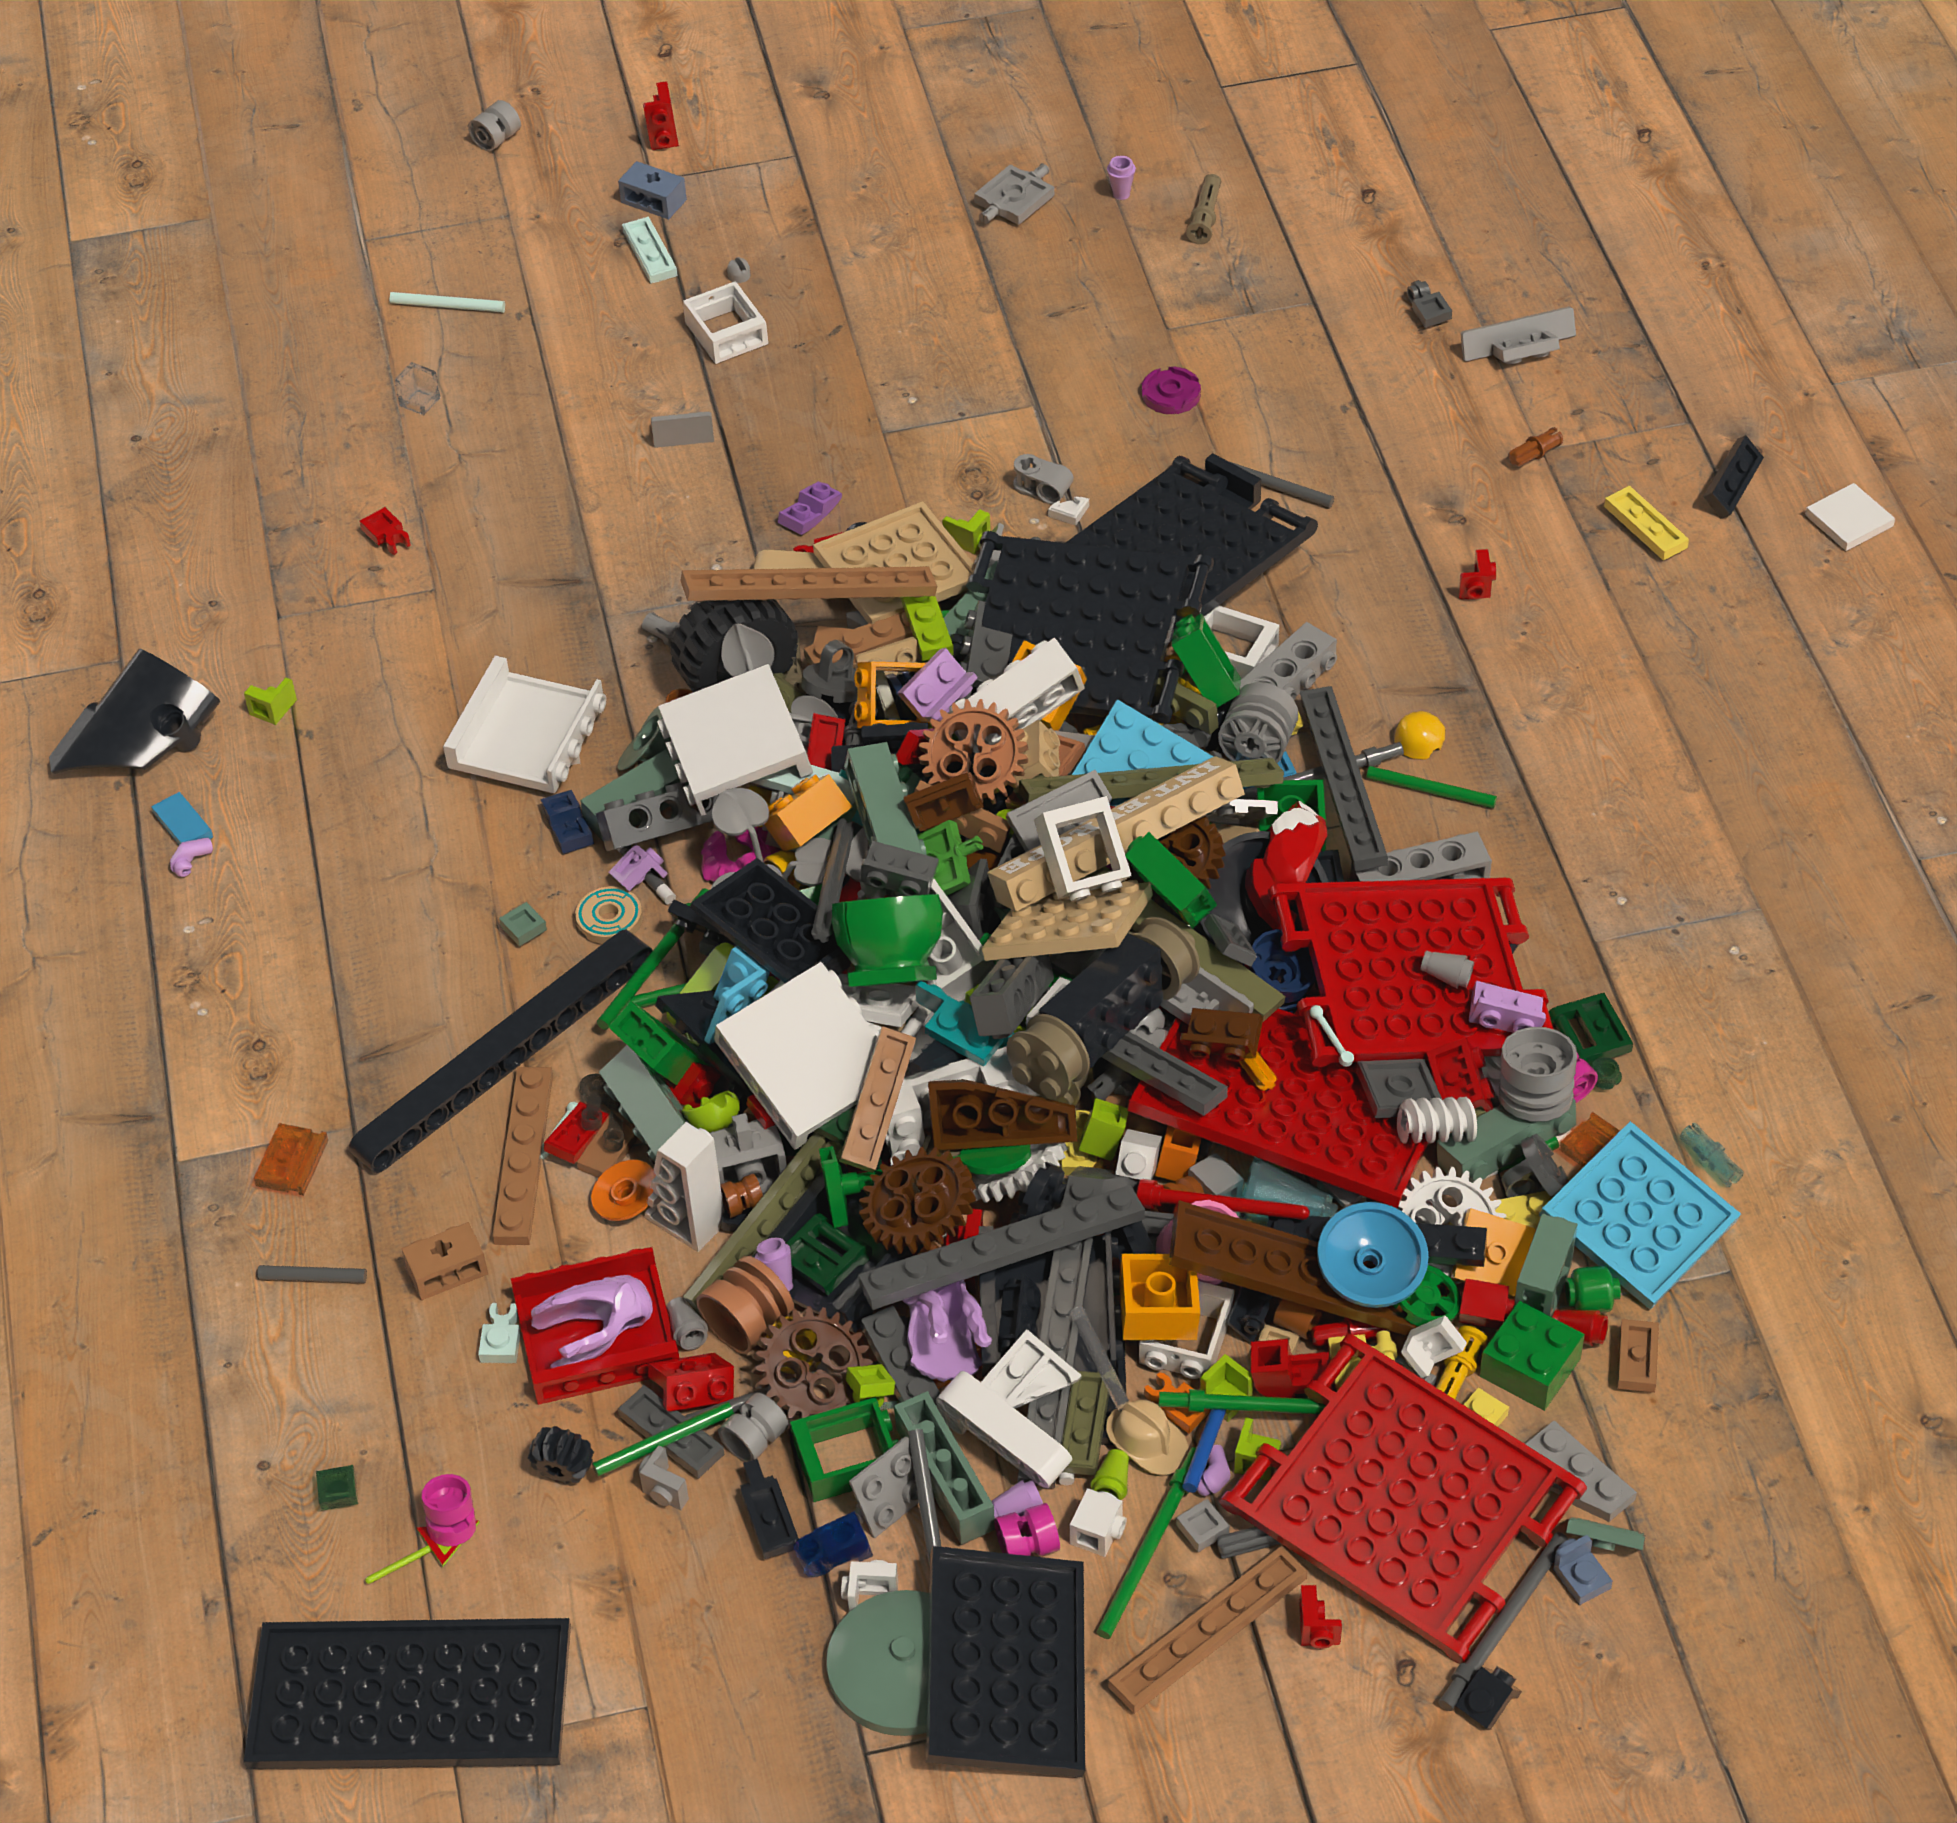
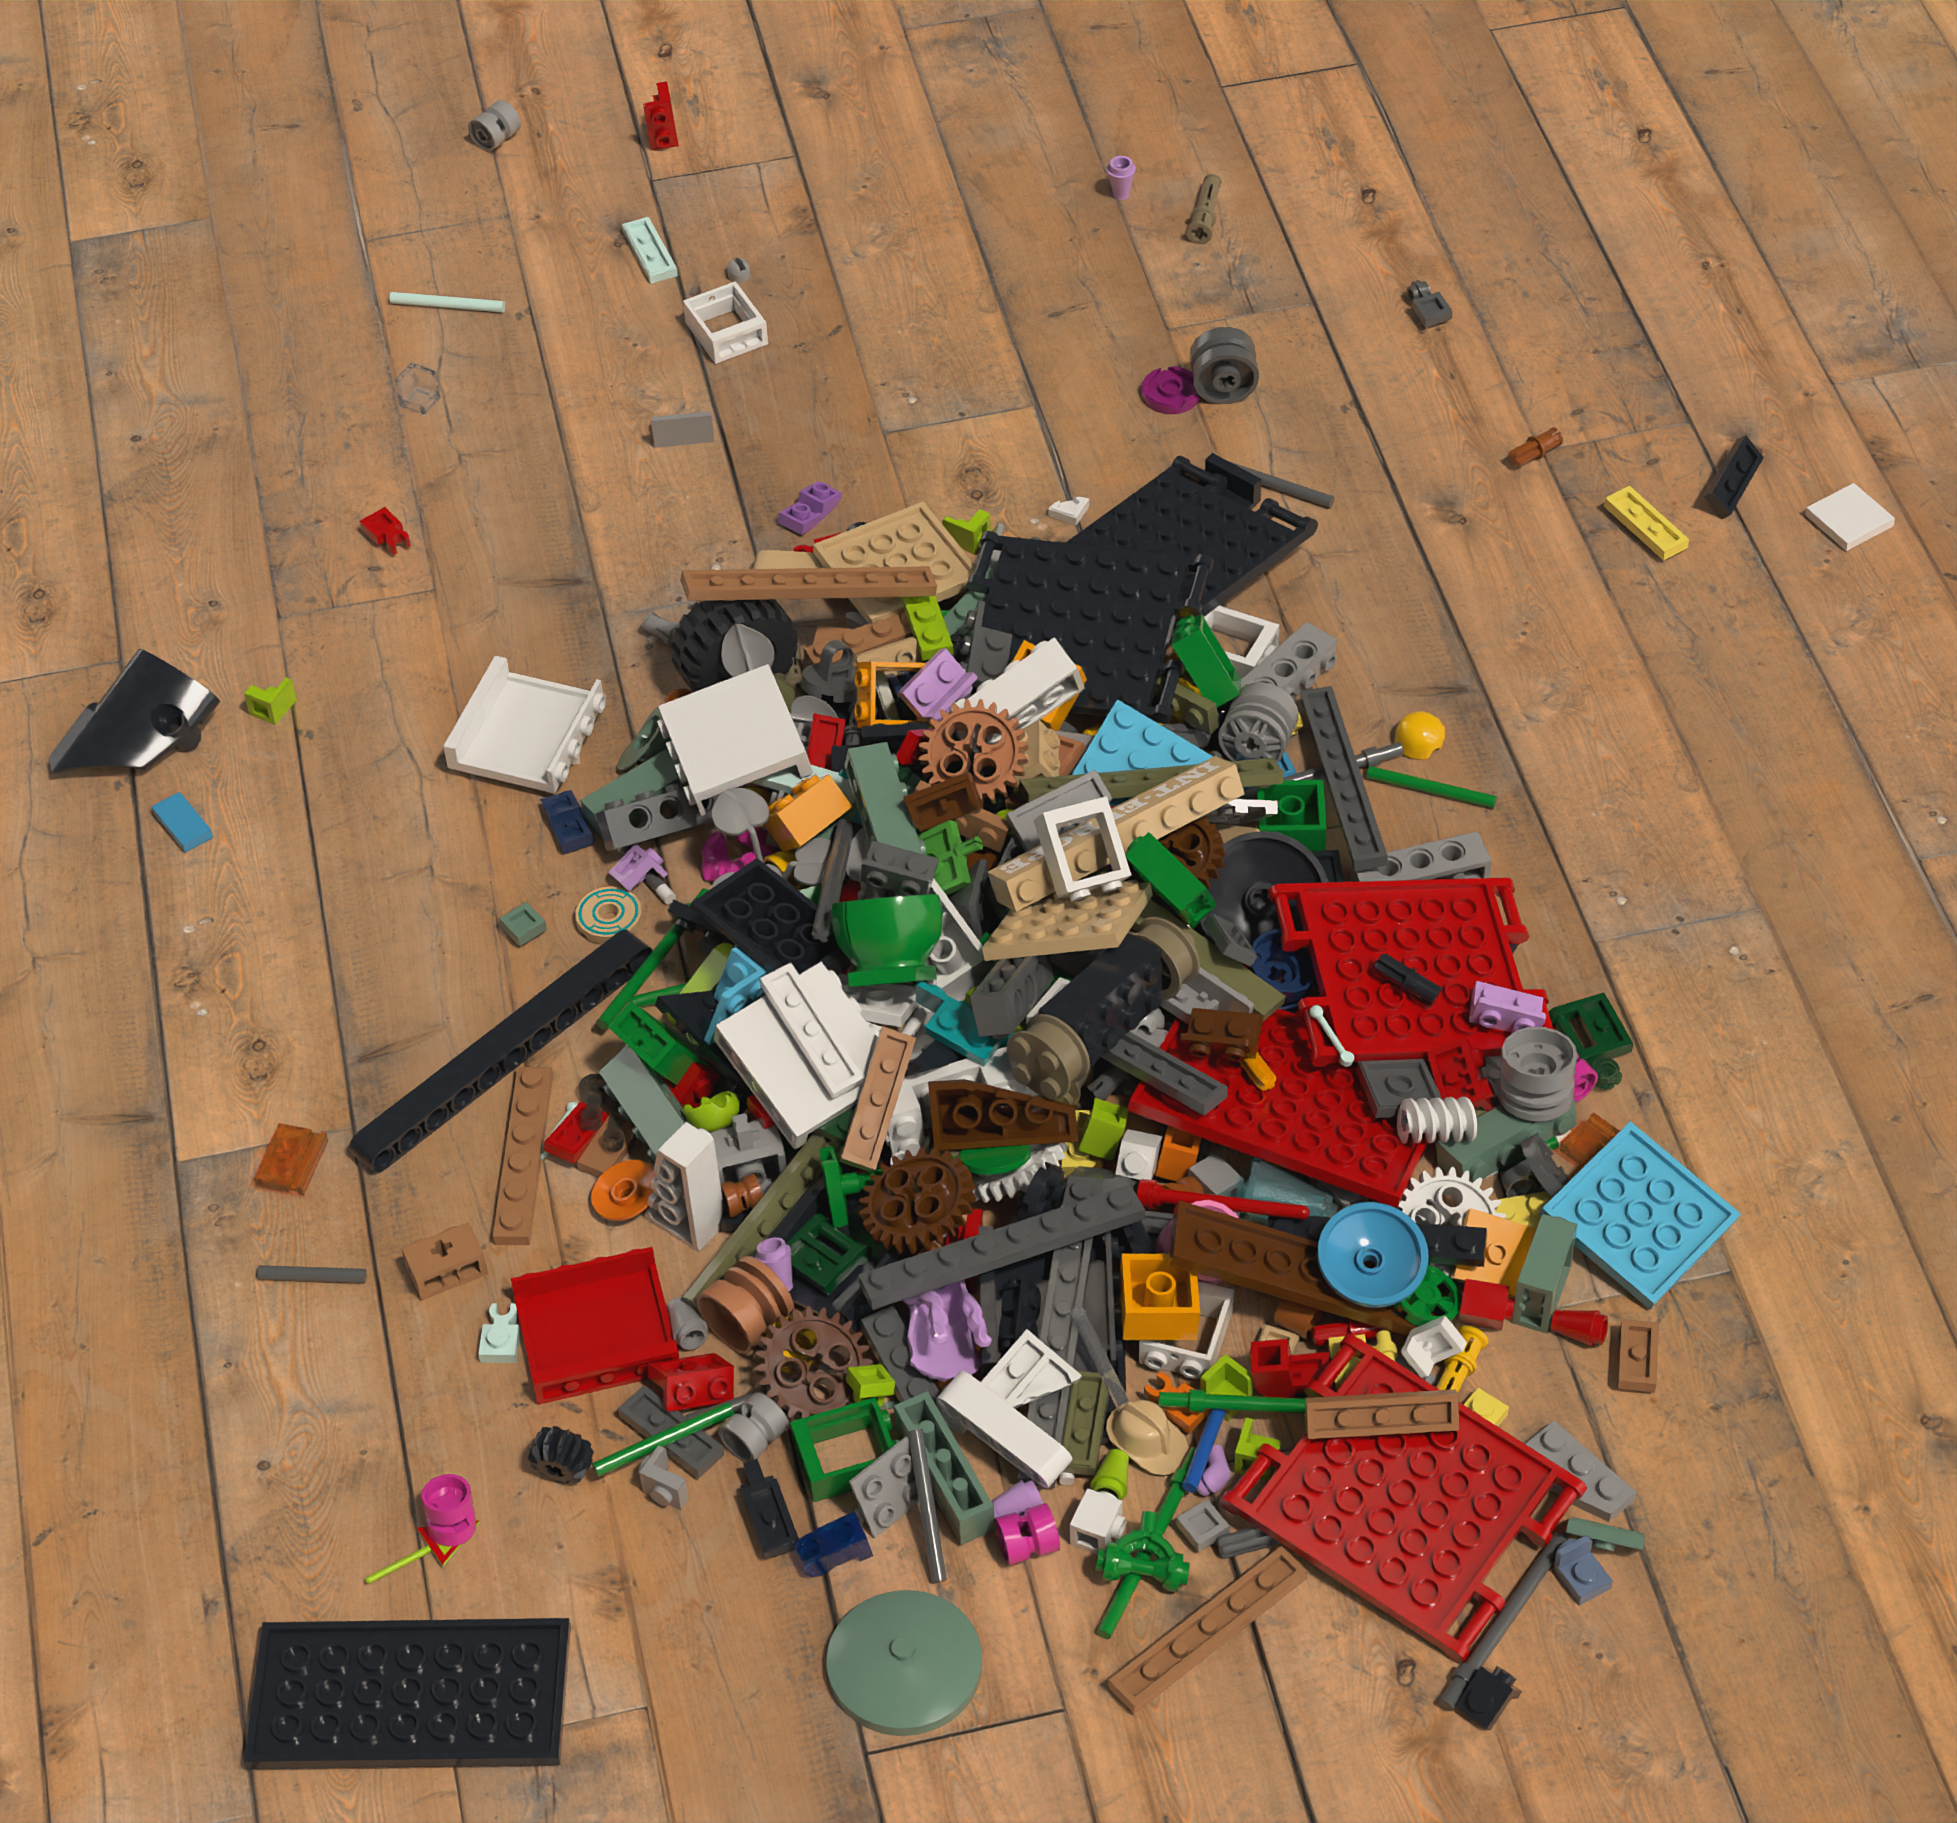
(186, 851): lavender arm -> none
(337, 1487): clear green plate -> none
(616, 1300): lavender hair -> none
(652, 190): sand blue brick -> none
(811, 1030): none -> white plate
(868, 1579): white bracket -> none
(1006, 1662): black plate -> none
(1014, 194): light grey plate -> none
(1042, 481): light grey piece -> none
(1168, 1569): none -> green piece
(1224, 365): none -> dark grey wheel
(1249, 1313): black hinge -> none
(1288, 858): red animal -> none
(1314, 1628): red bracket -> none
(1382, 1414): none -> medium nougat plate
(1407, 979): none -> black axle
(1449, 968): light grey cone -> none
(1478, 583): red bracket -> none
(1519, 337): light grey bracket -> none
(1531, 1355): green brick -> none
(1592, 1289): green head -> none
(1711, 1154): clear light blue pin -> none

